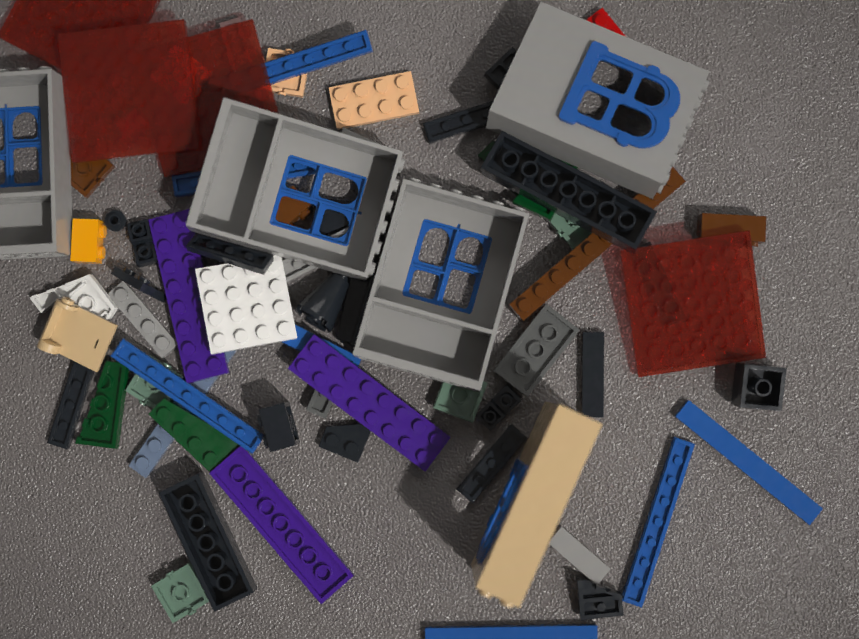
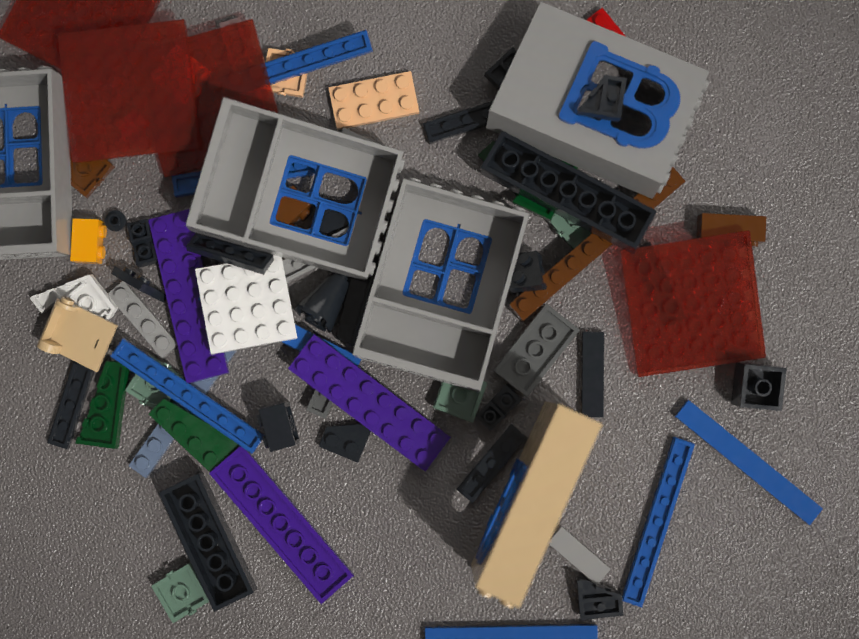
(528, 273): none -> black wing
(605, 100): none -> black wing

